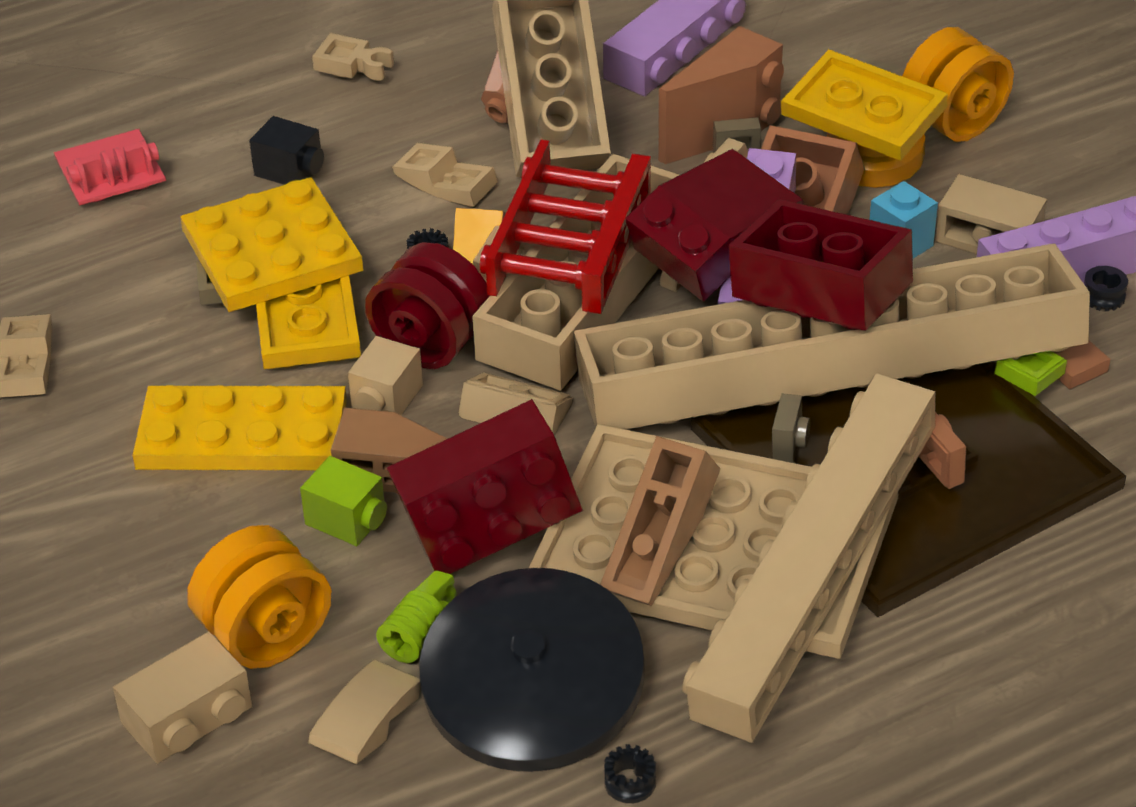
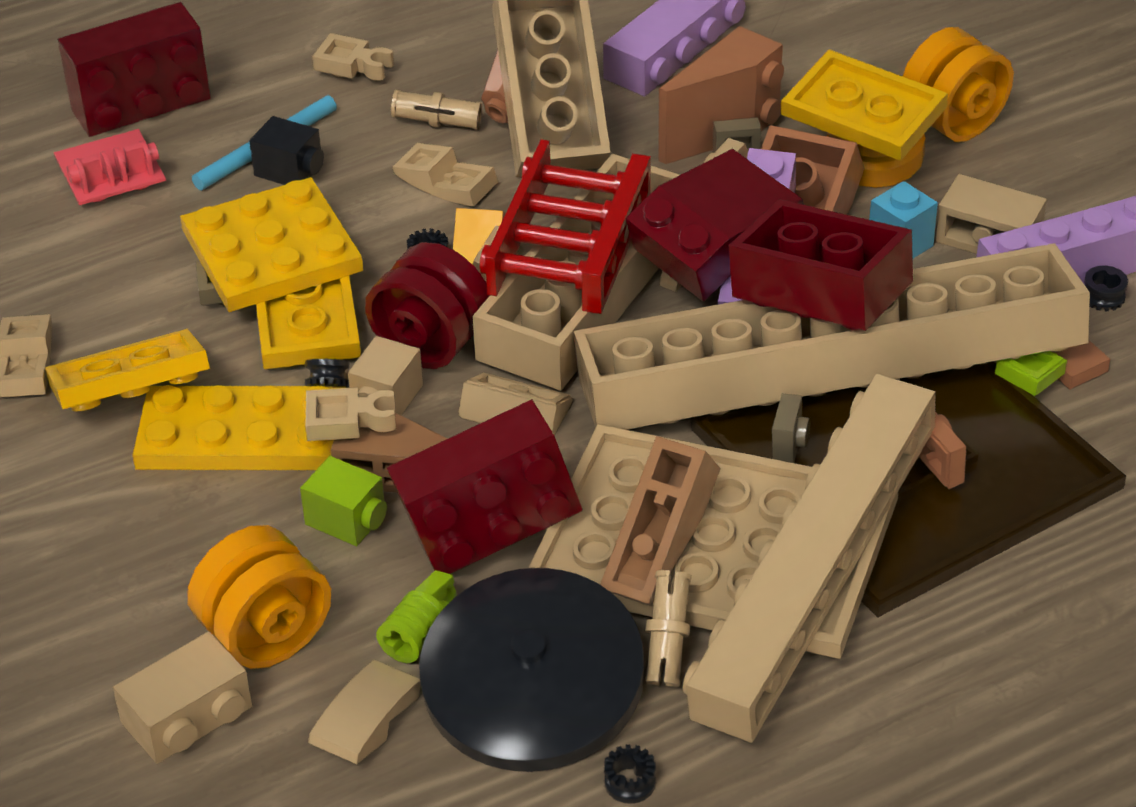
(127, 370): none -> yellow plate
(134, 68): none -> dark red brick
(242, 155): none -> medium azure bar
(327, 372): none -> black bush
(341, 413): none -> tan plate
(407, 106): none -> tan pin
(667, 628): none -> tan pin

